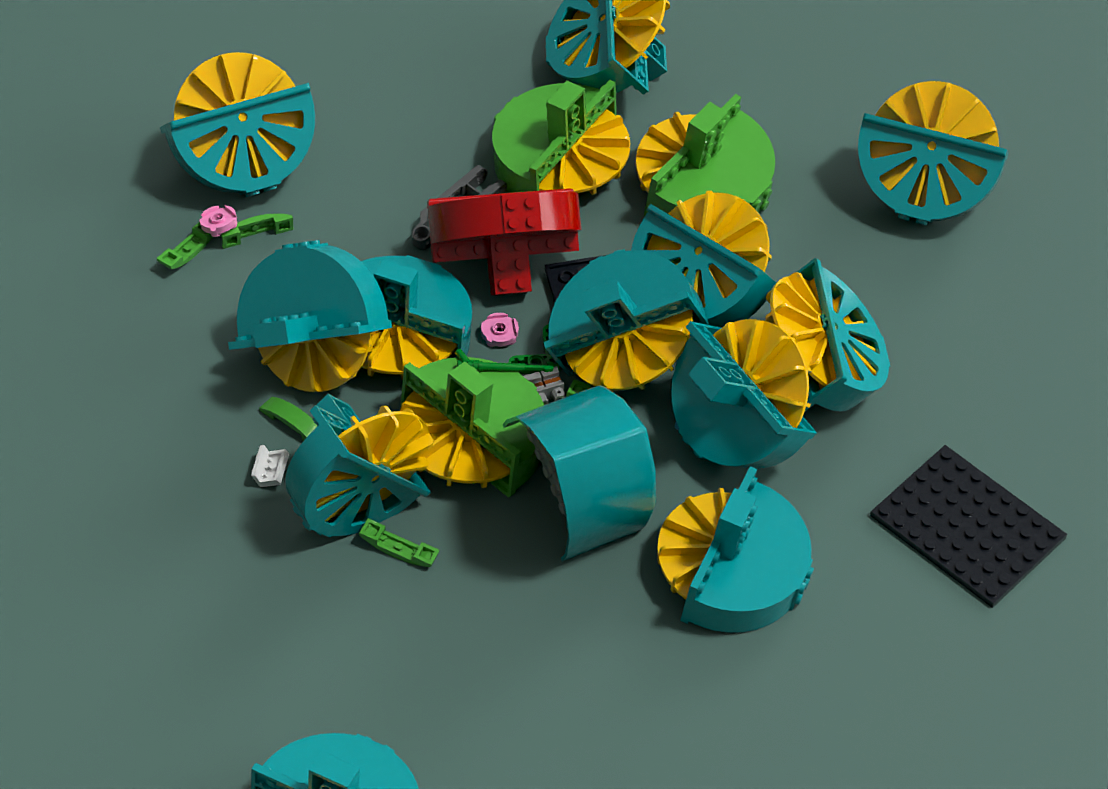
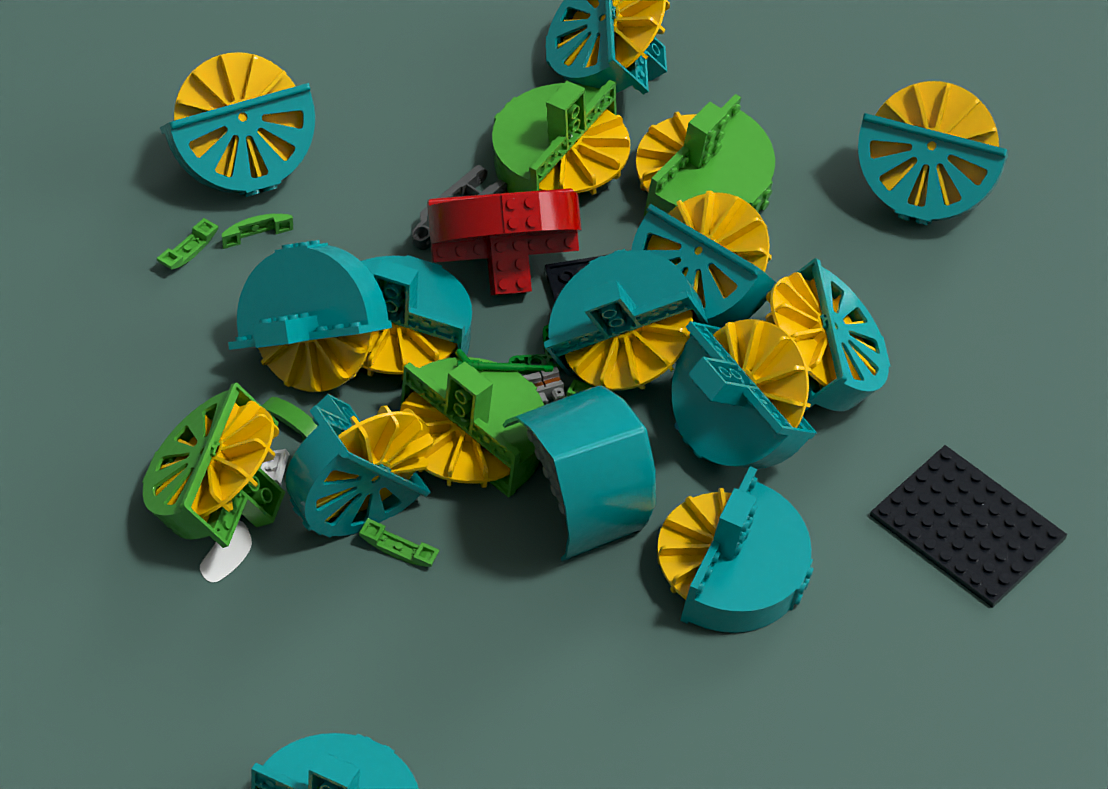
(213, 470): none -> bright green piece
(223, 561): none -> white sticker
(226, 220): bright pink plate -> none
(496, 338): bright pink plate -> none

